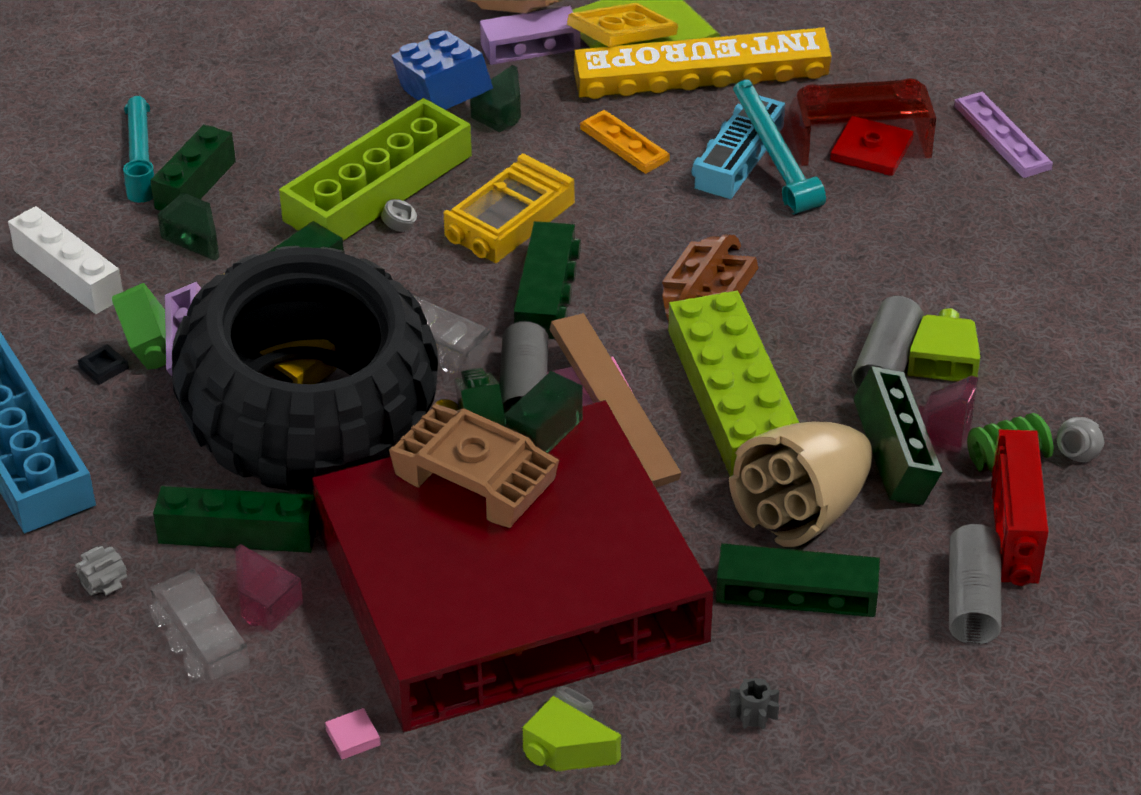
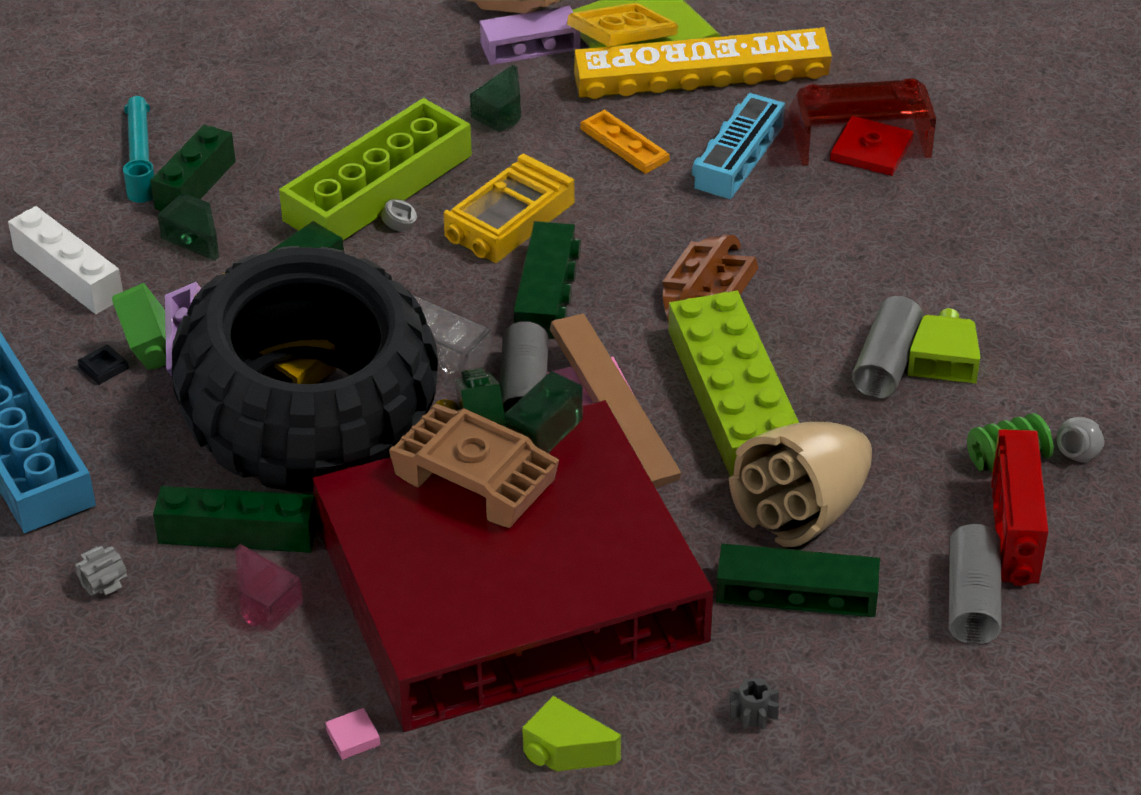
(198, 629): clear brick -> none
(442, 70): blue brick -> none
(574, 699): light grey tile -> none
(799, 192): teal piece -> none
(897, 436): dark green brick -> none
(950, 414): clear pink slope -> none
(1003, 134): lavender tile -> none

